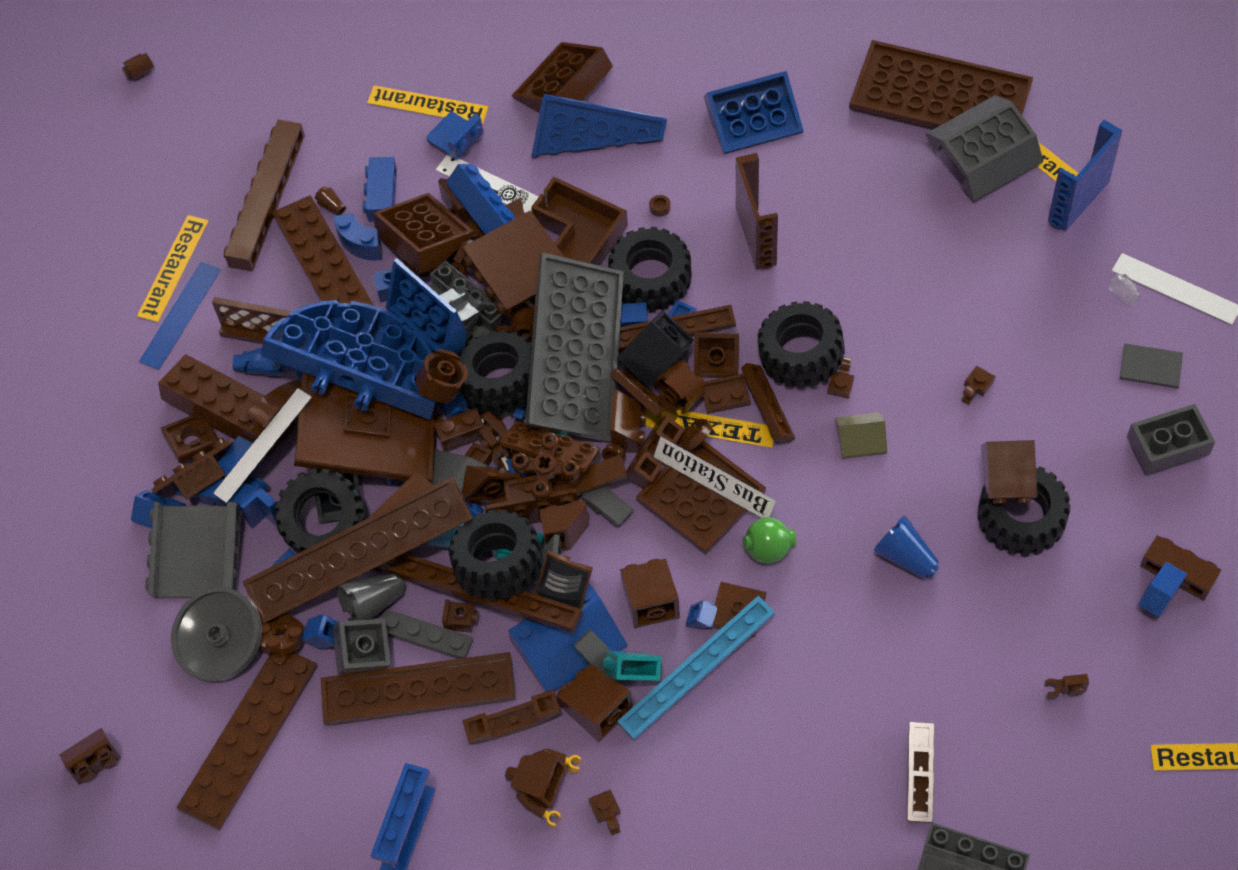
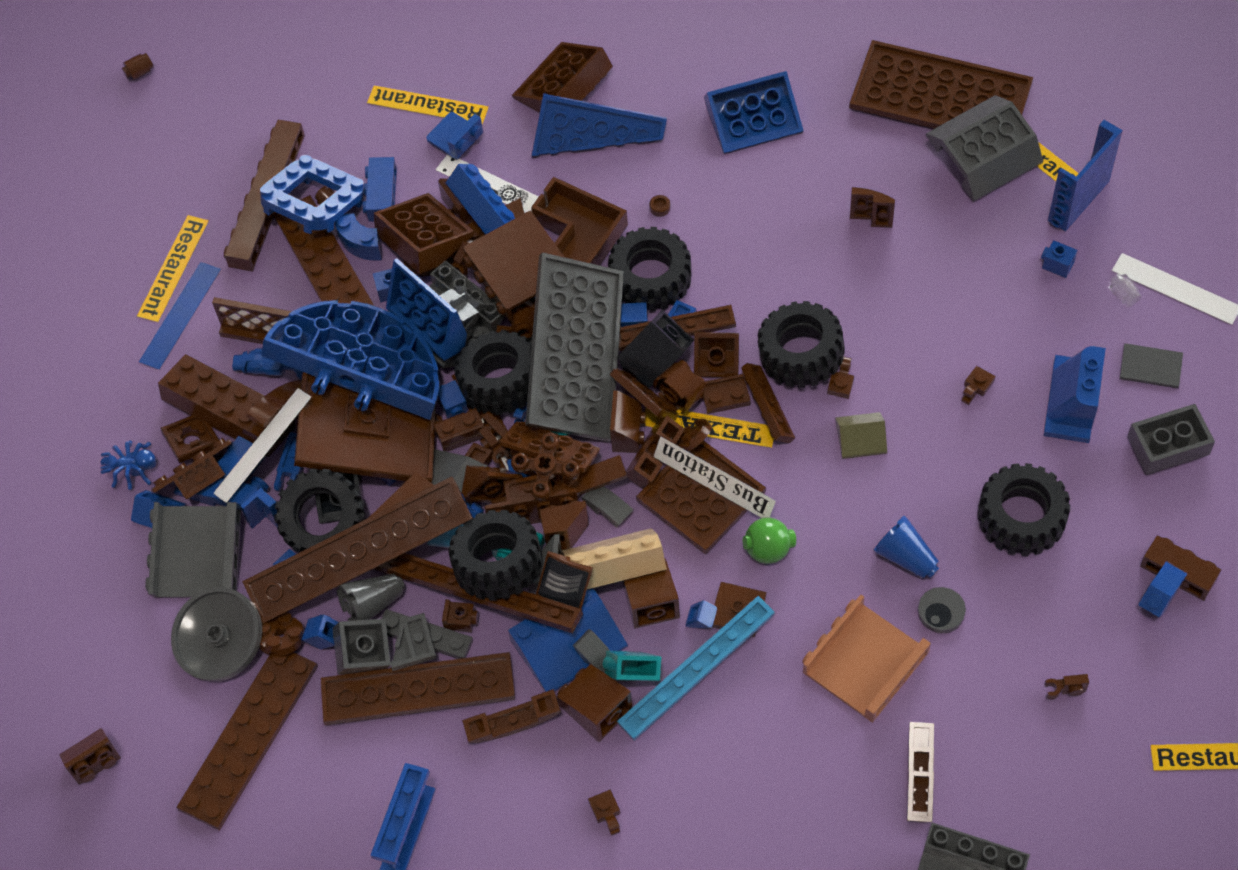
(135, 462): none -> blue animal
(286, 464): none -> blue hinge
(348, 194): none -> plate
(413, 643): none -> dark grey wing
(441, 376): reddish brown brick -> none
(539, 779): reddish brown torso -> none
(612, 450): reddish brown tile -> none
(620, 557): none -> tan slope
(759, 231): reddish brown panel -> none
(864, 659): none -> nougat panel
(872, 206): none -> reddish brown slope
(941, 609): none -> dark grey tile
(1009, 470): reddish brown slope -> none
(1059, 258): none -> blue brick
(1074, 395): none -> blue windscreen

